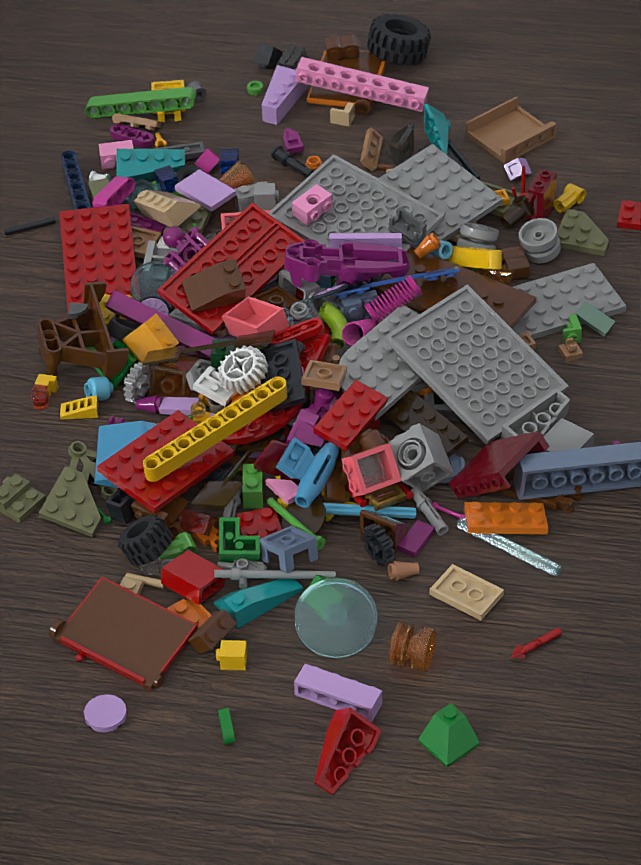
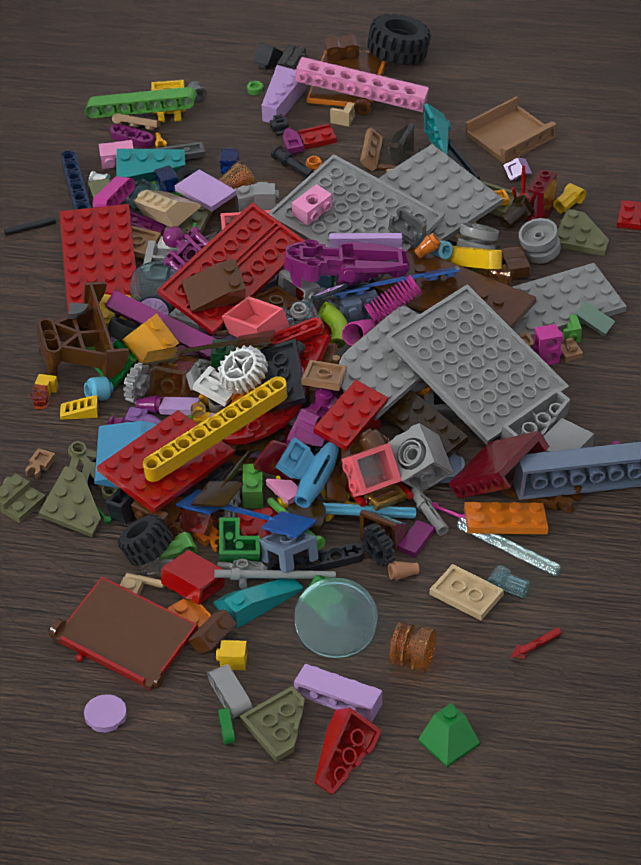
(40, 461): none -> medium nougat plate
(139, 414): none -> medium lavender plate
(207, 160): dark pink panel -> none
(229, 690): none -> light grey beam
(276, 722): none -> olive plate
(279, 124): none -> black gear
(282, 523): none -> blue hinge
(317, 136): none -> red plate
(325, 556): none -> black beam
(504, 579): none -> clear light blue piece
(548, 343): none -> dark pink brick

